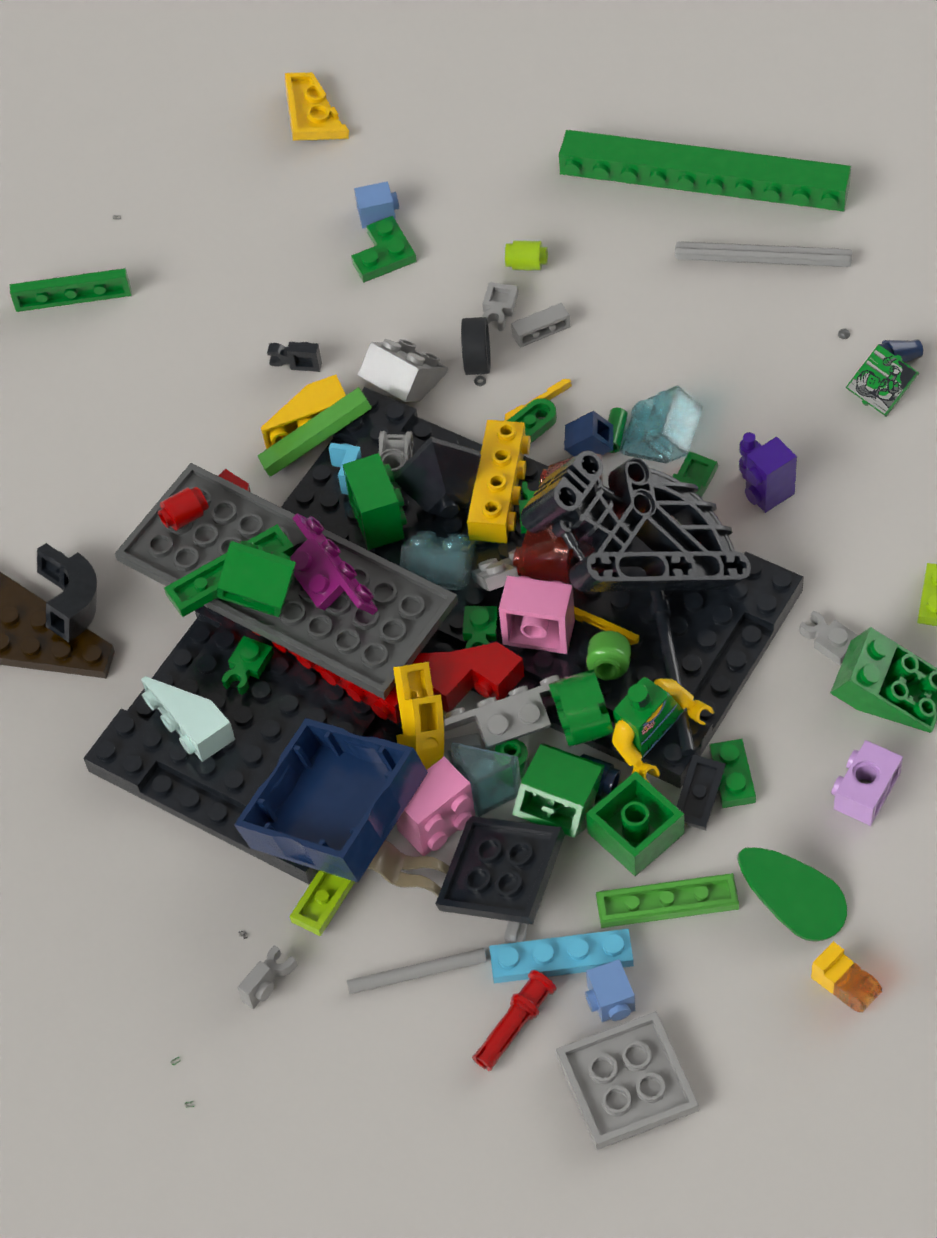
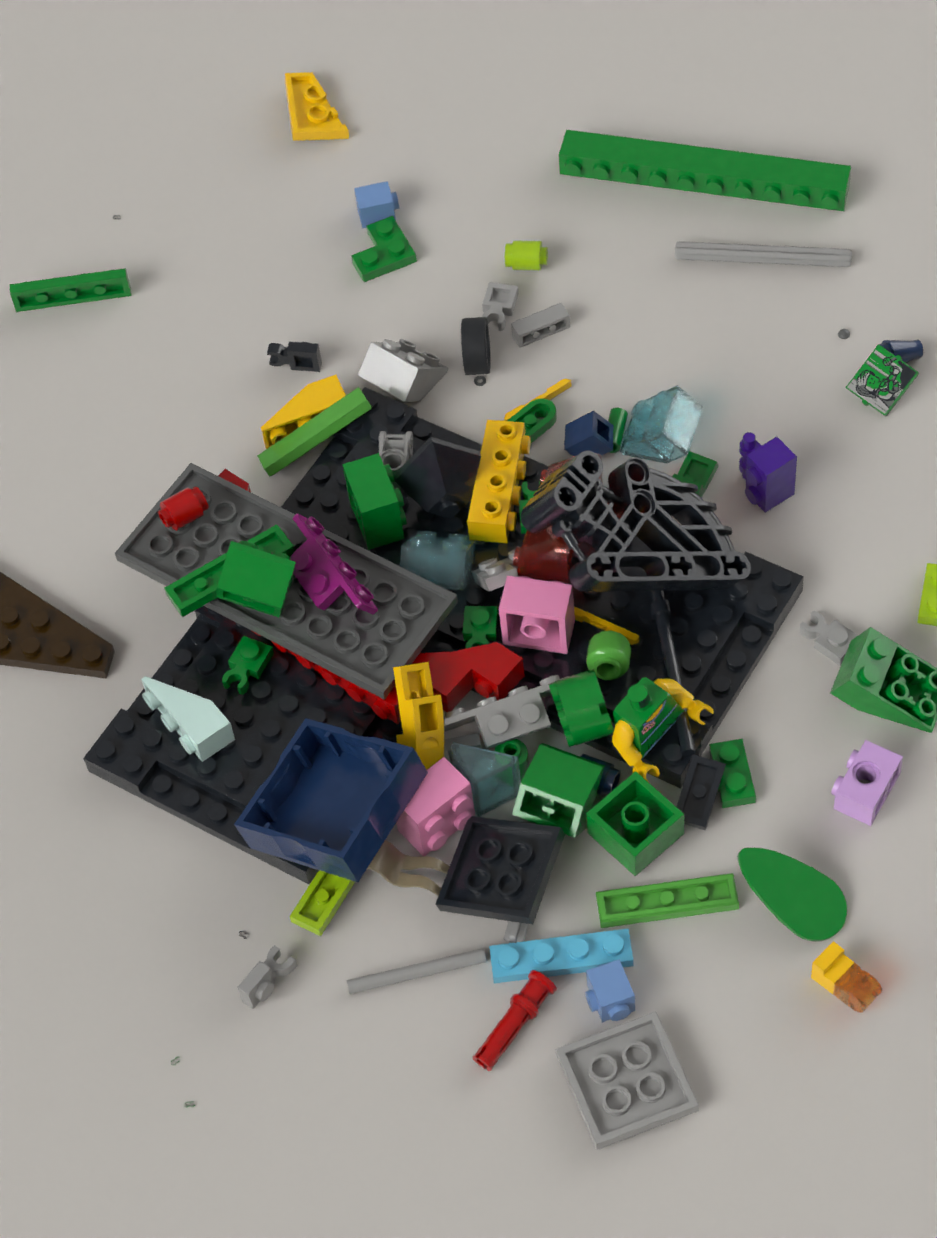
(75, 607): black arch -> none
(340, 455): medium azure bracket -> none

